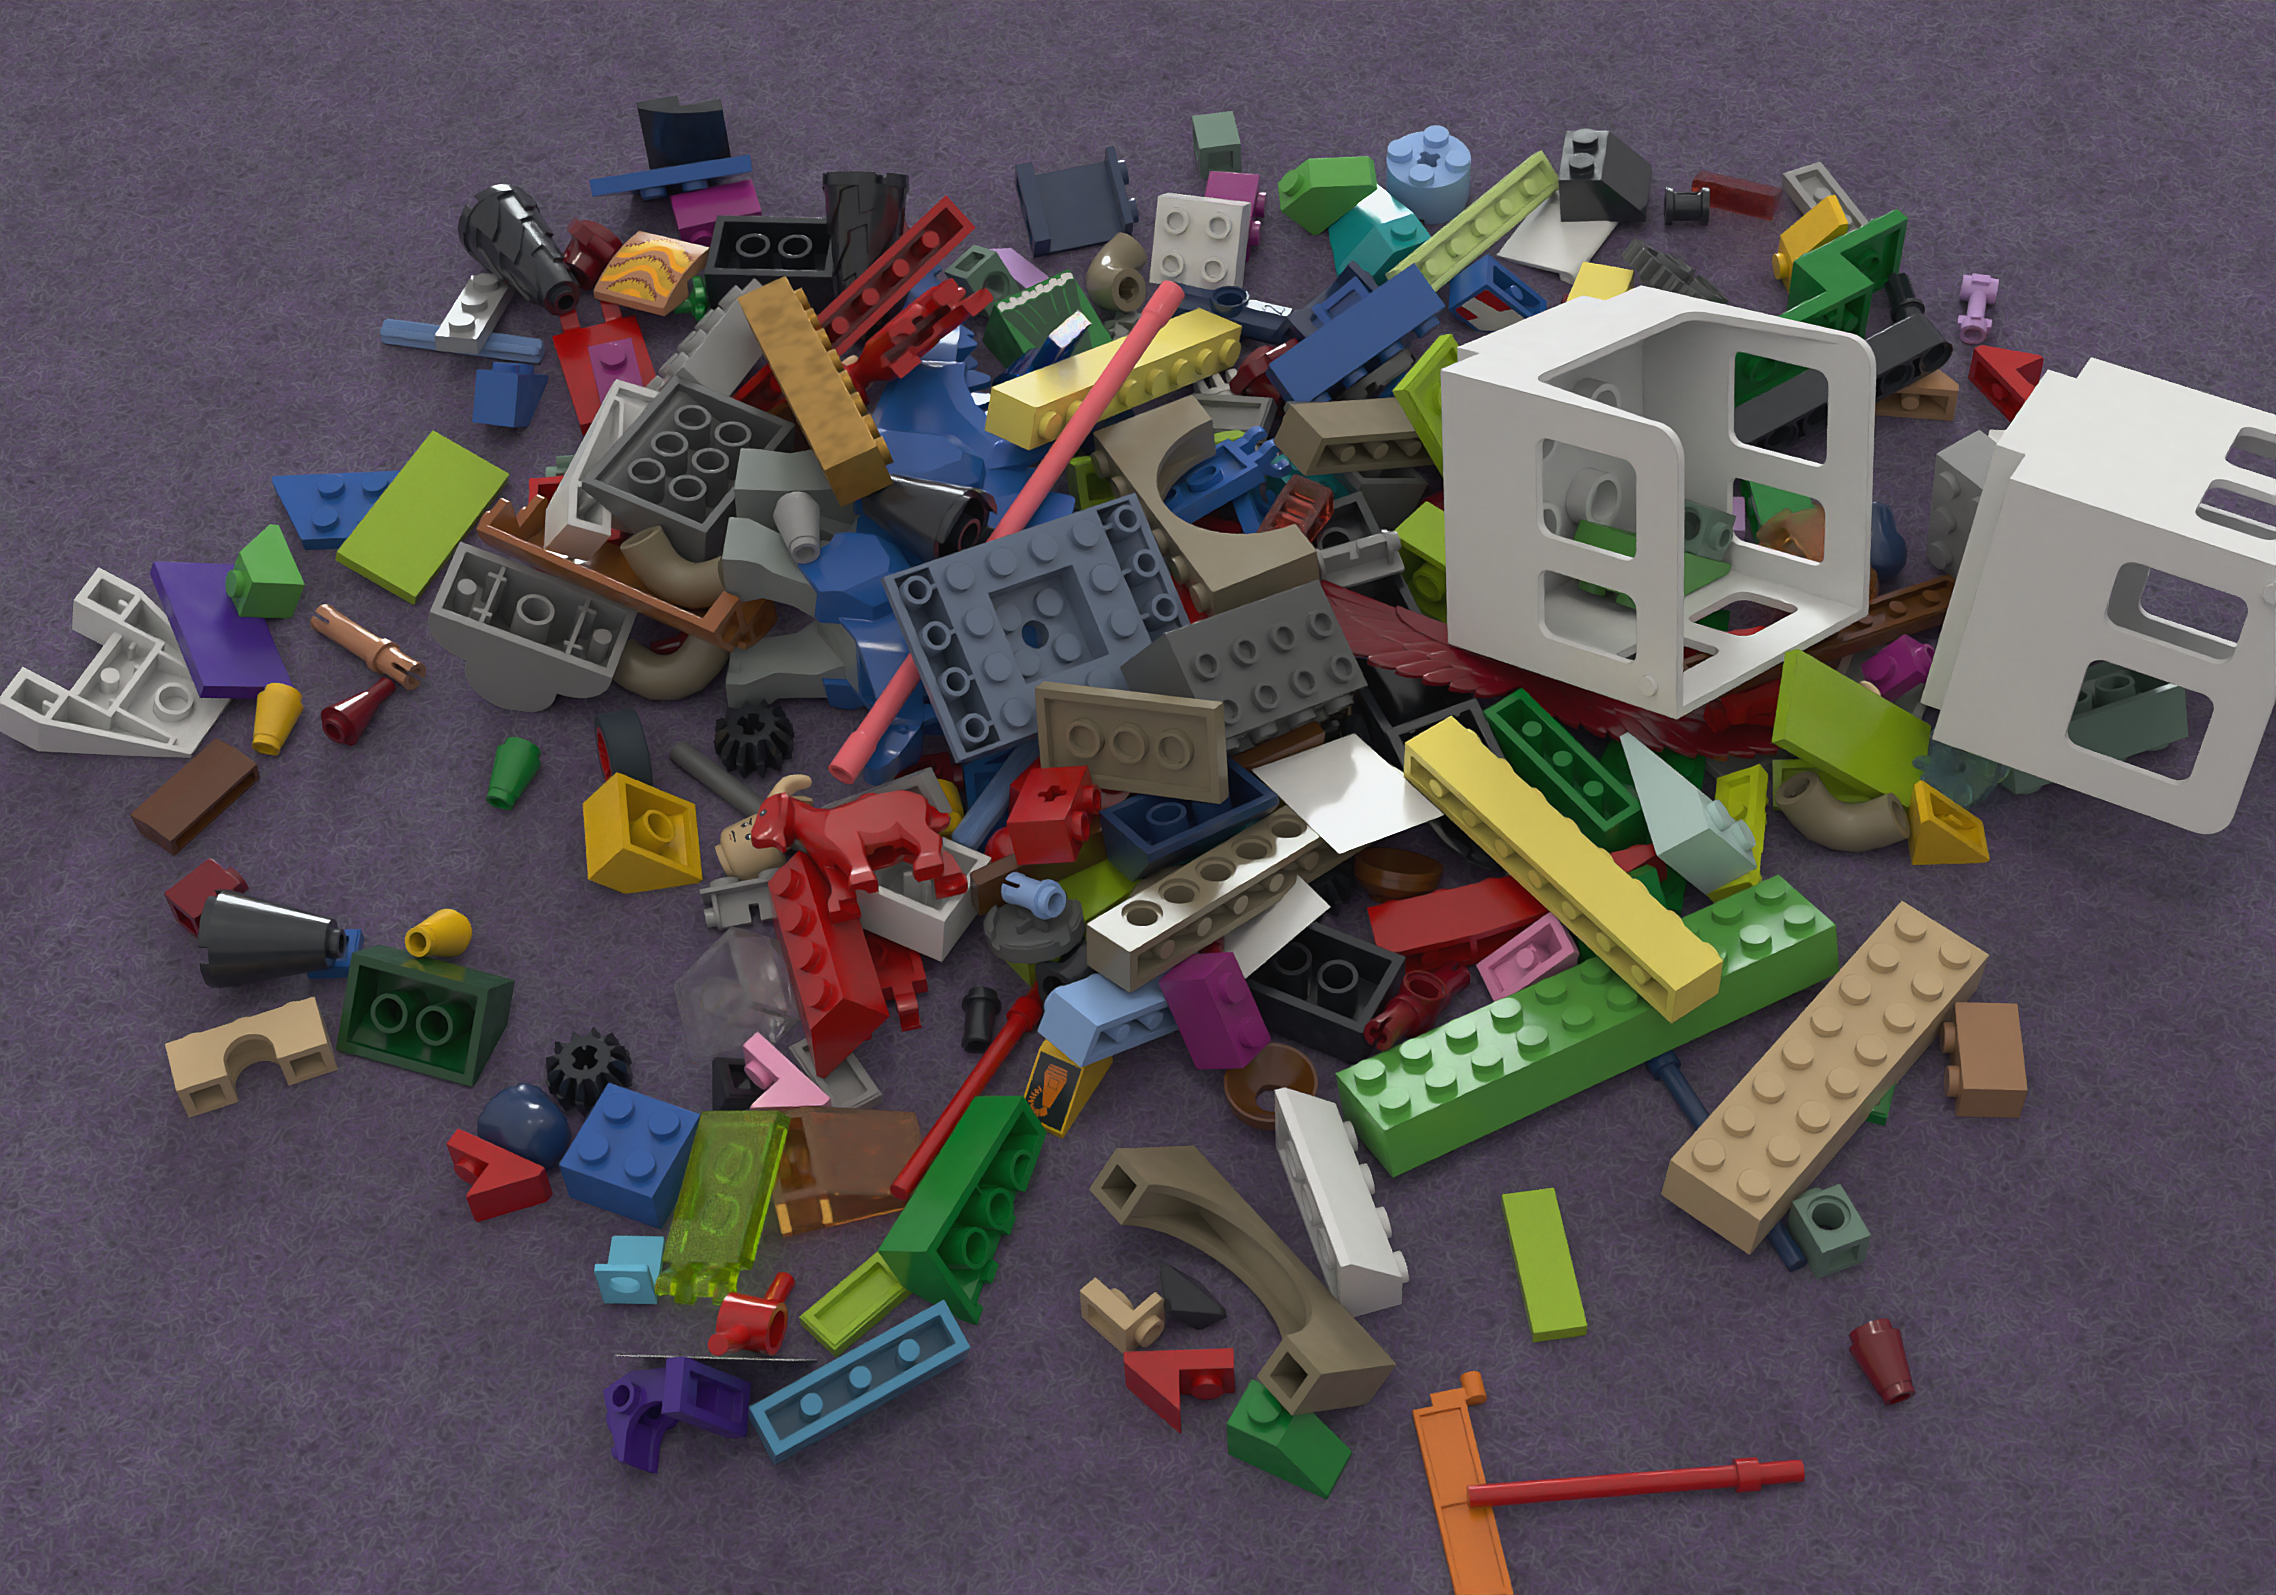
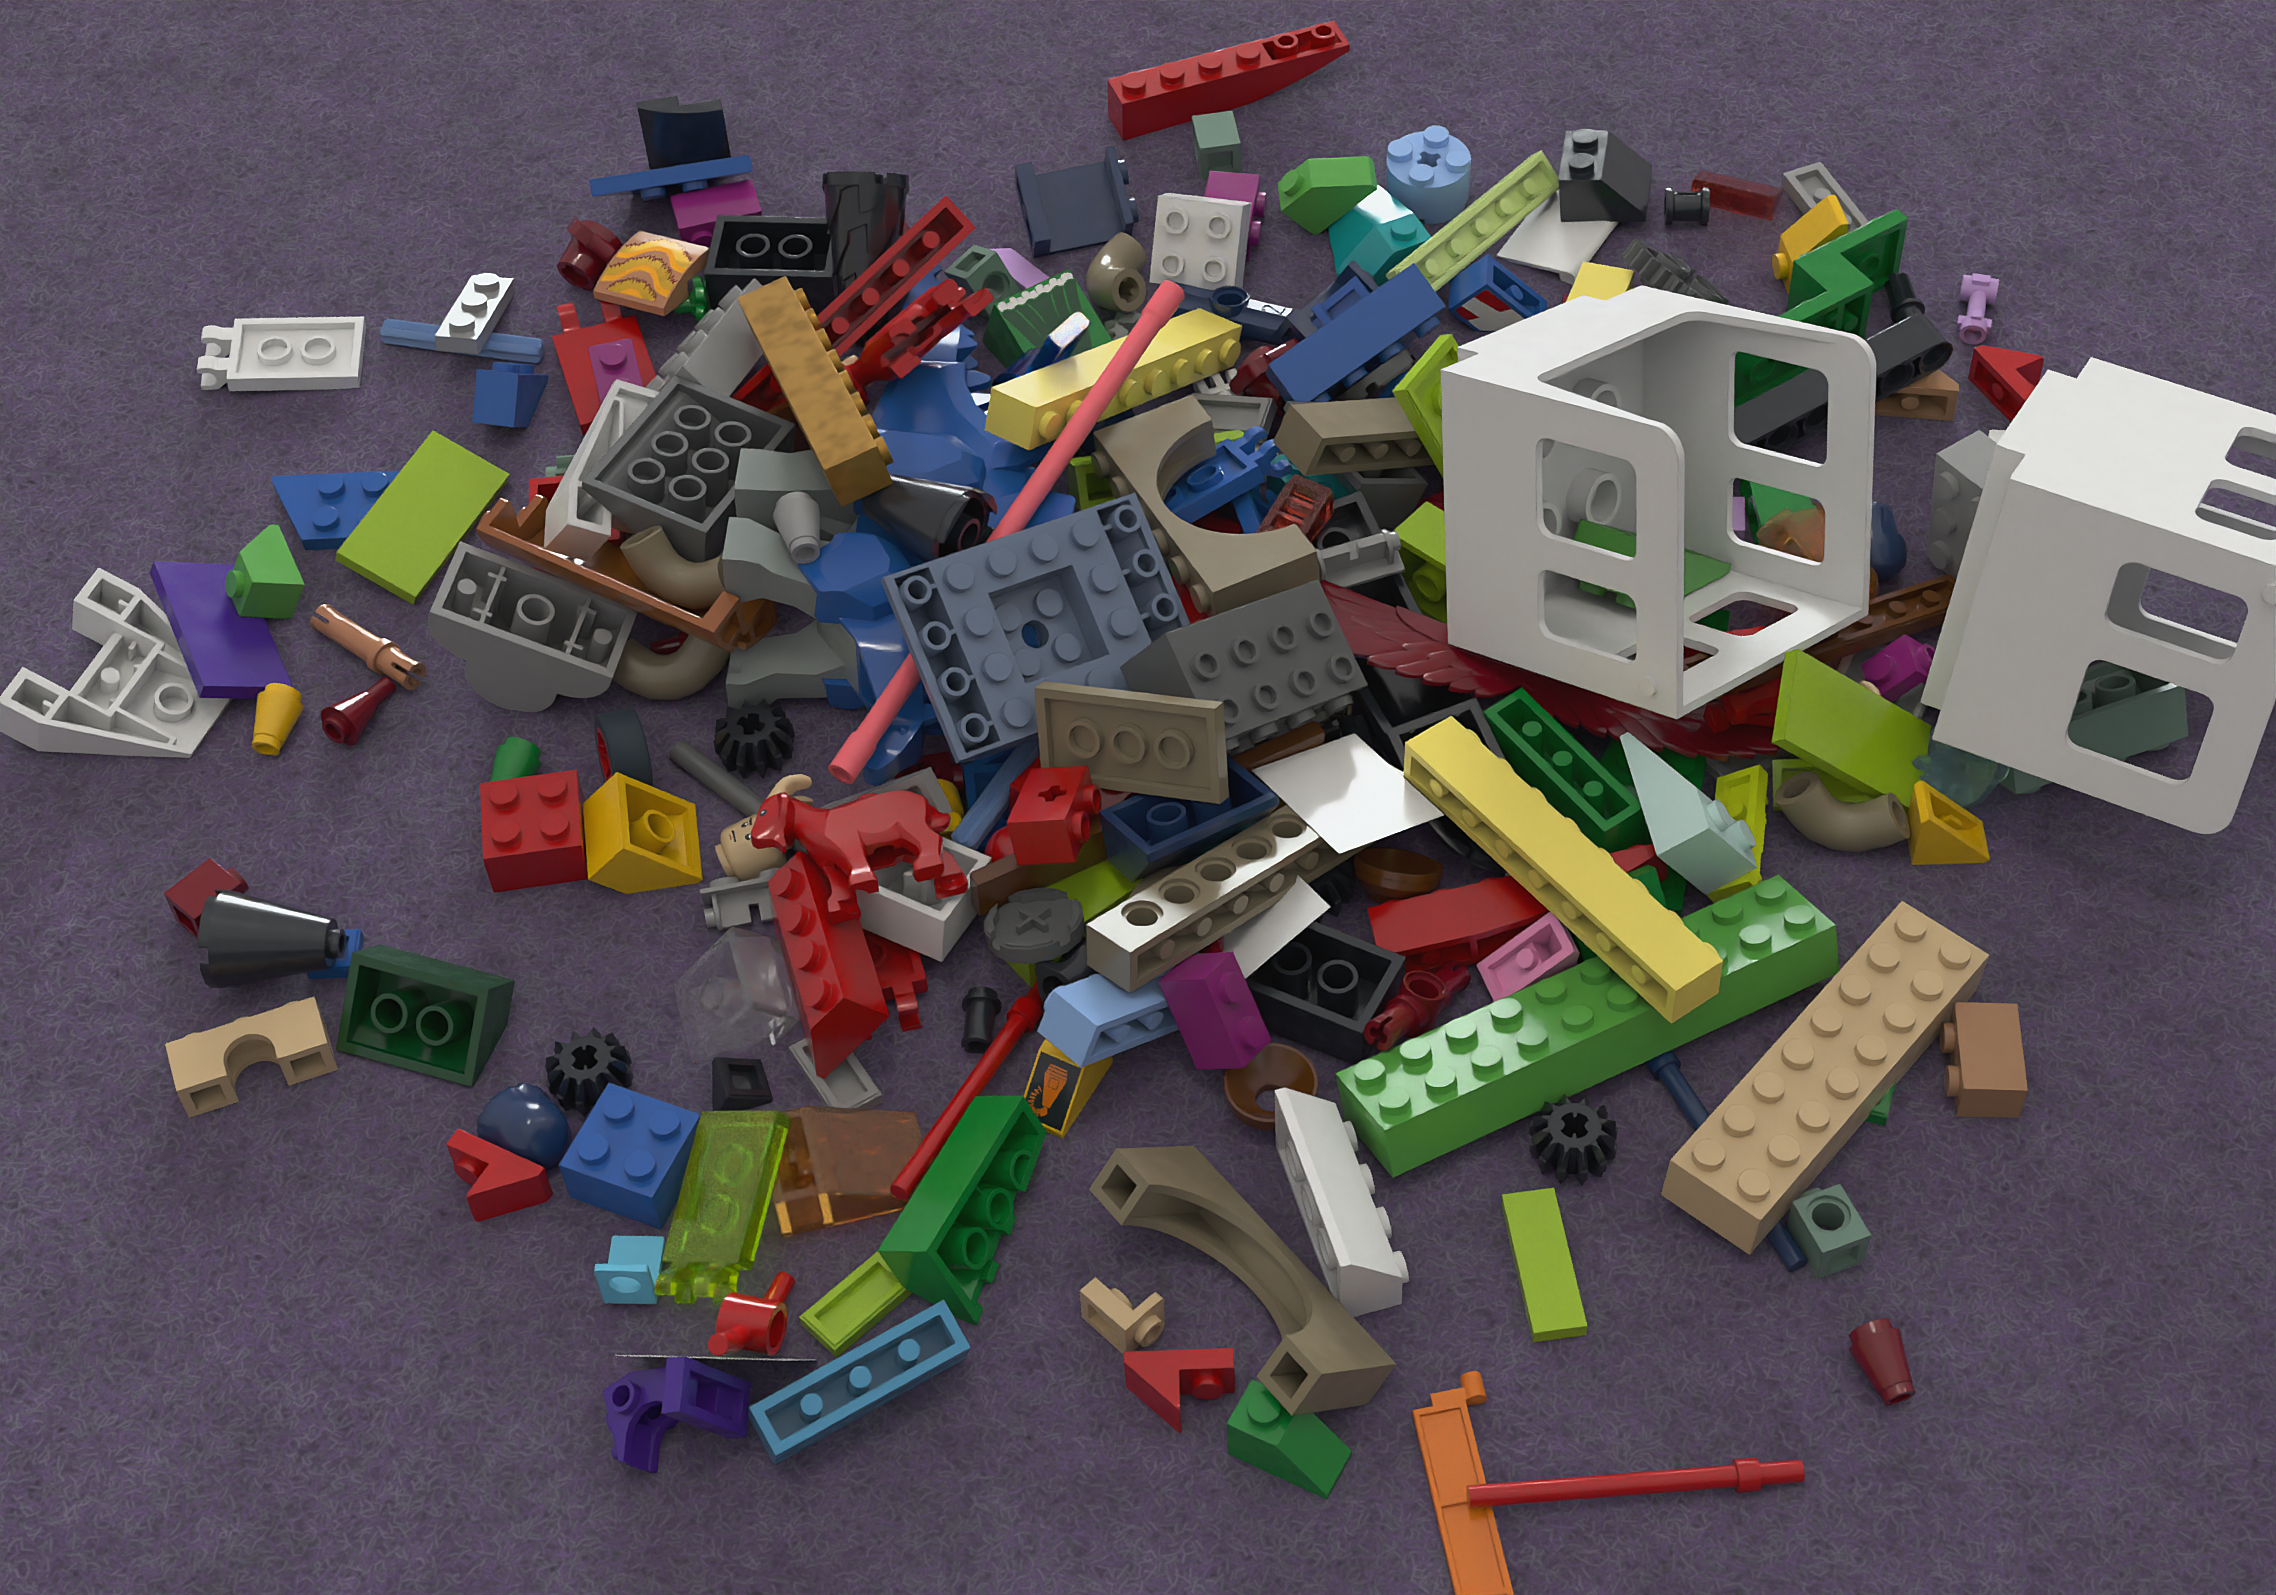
(195, 796): reddish brown piece -> none
(284, 354): none -> white tile
(440, 935): yellow cone -> none
(517, 246): black cone -> none
(533, 831): none -> red brick
(787, 1083): bright pink slope -> none
(1043, 898): light blue pin -> none
(1189, 1299): black slope -> none
(1219, 79): none -> red slope
(1573, 1139): none -> black gear
(1714, 531): sand green brick -> none

